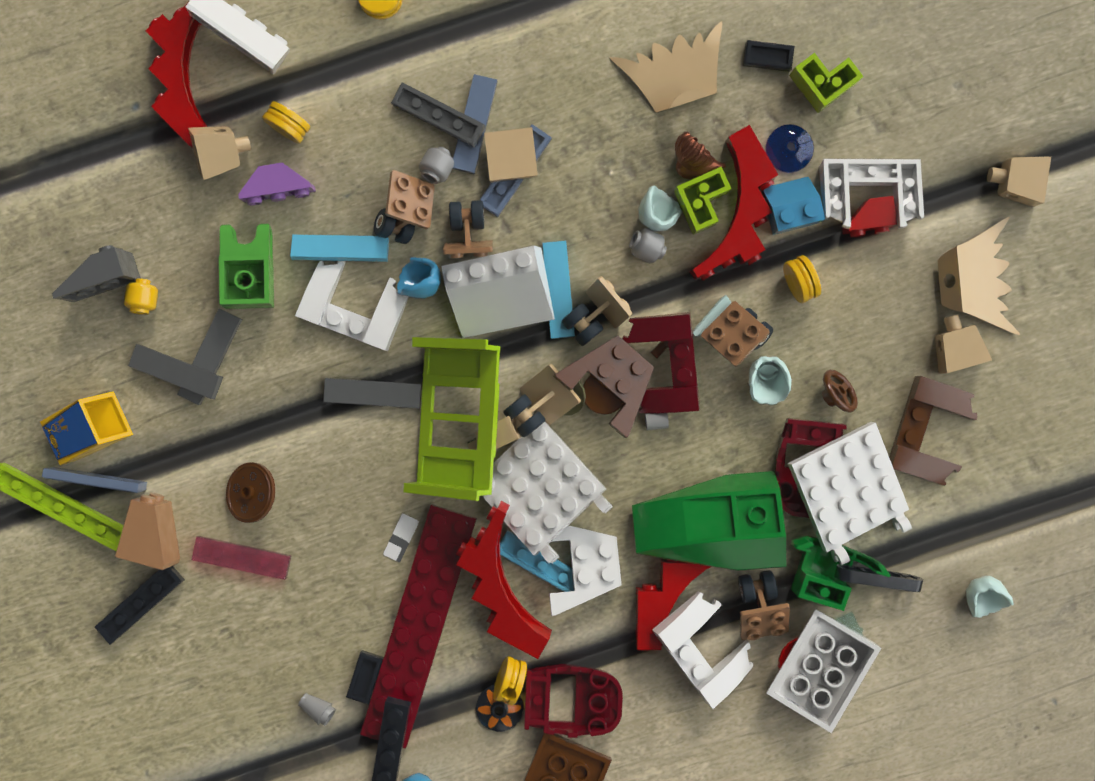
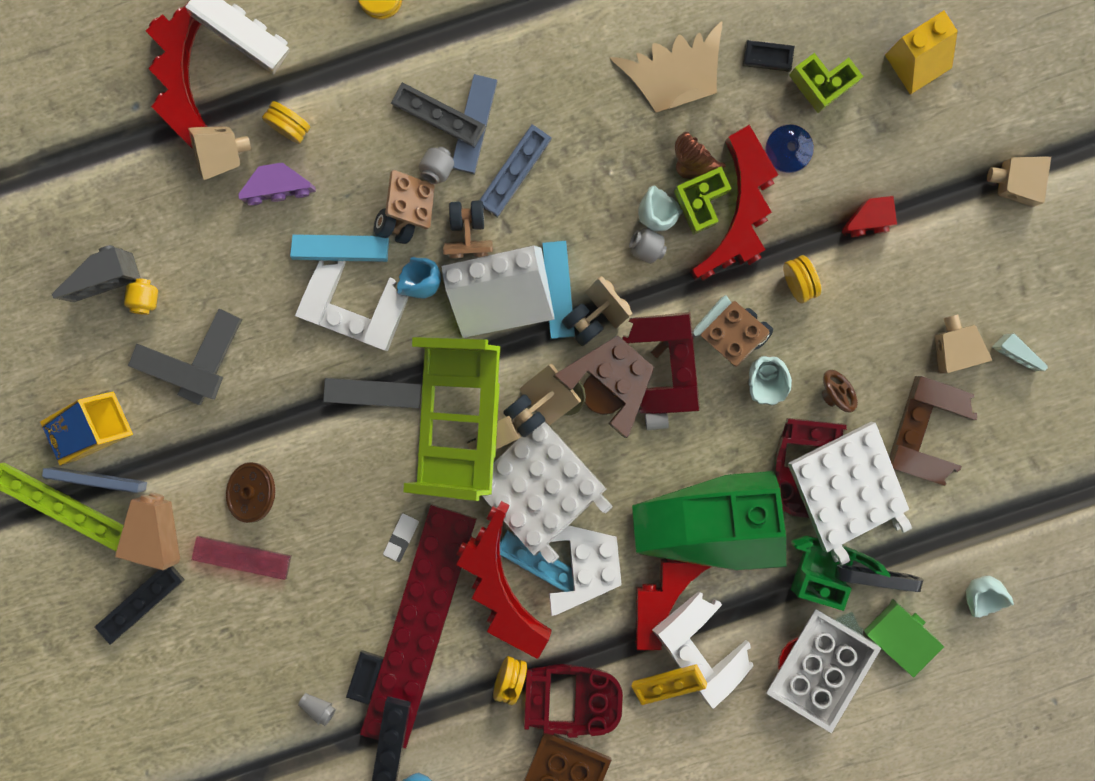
(243, 262): bright green brick -> none
(490, 719): black dish -> none
(511, 154): tan tile -> none
(669, 684): none -> yellow tile
(763, 620): medium nougat plate -> none
(793, 205): dark azure slope -> none
(901, 174): white wedge -> none
(904, 638): none -> bright green container
(924, 52): none -> yellow slope
(976, 278): tan piece -> none
(1016, 349): none -> light aqua slope

